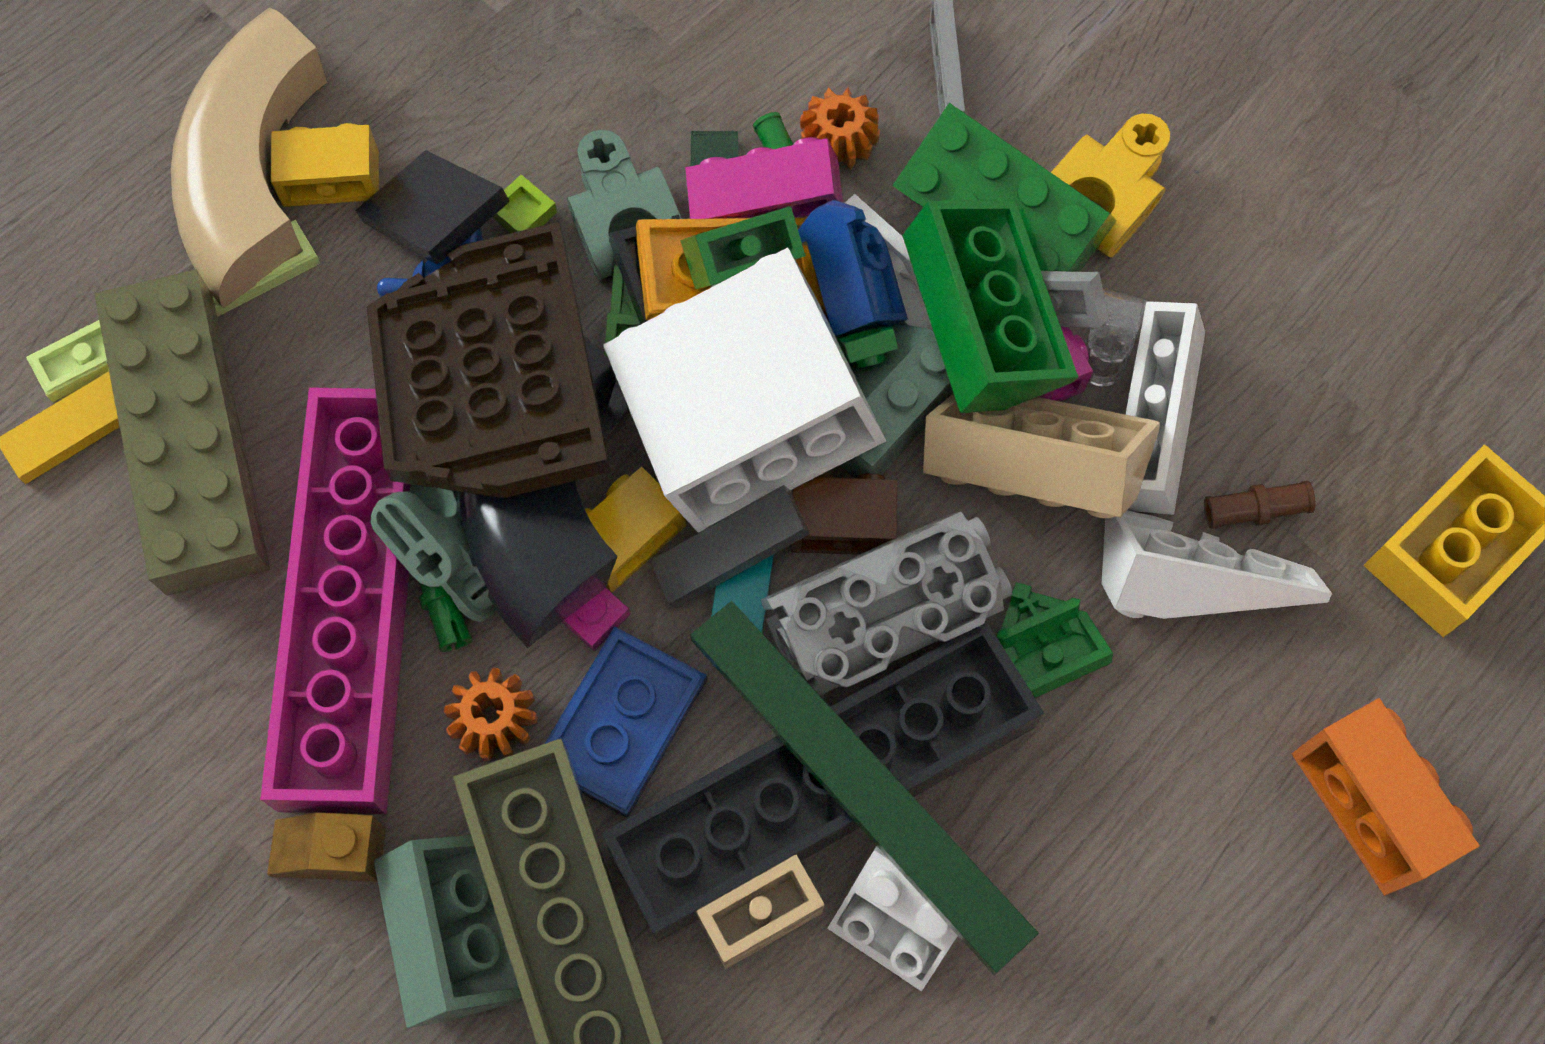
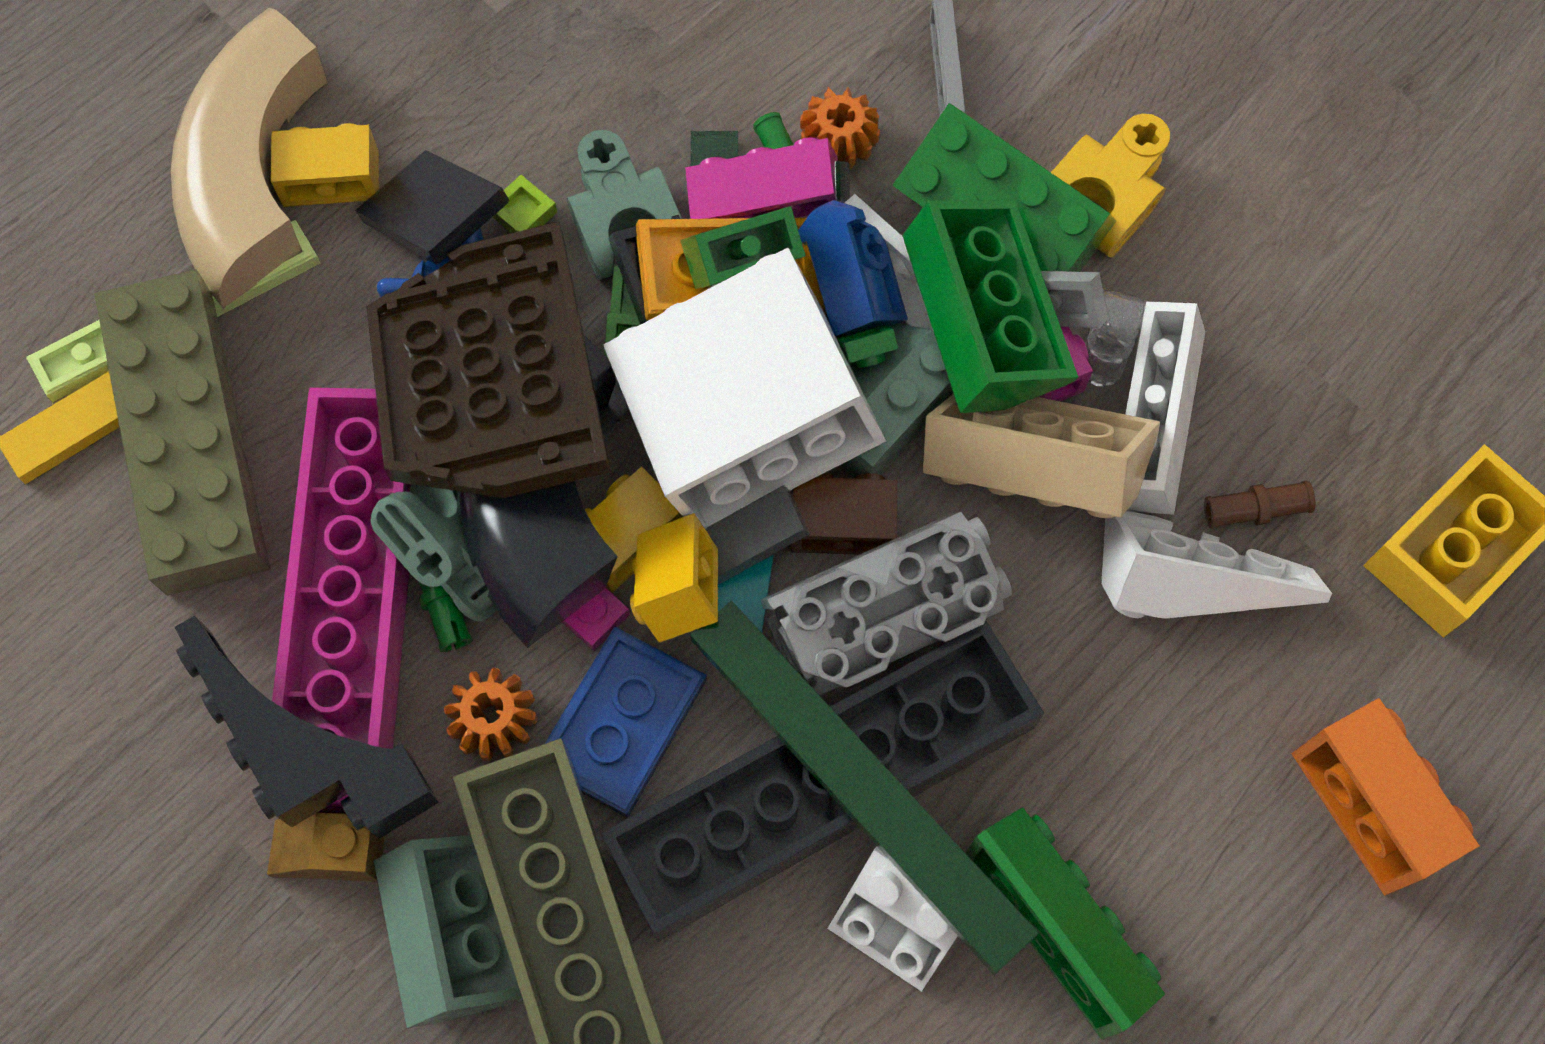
(297, 762): none -> black arch
(675, 578): none -> yellow brick
(760, 911): tan brick -> none
(842, 181): none -> black sticker
(1050, 640): green slope -> none
(1075, 935): none -> green slope

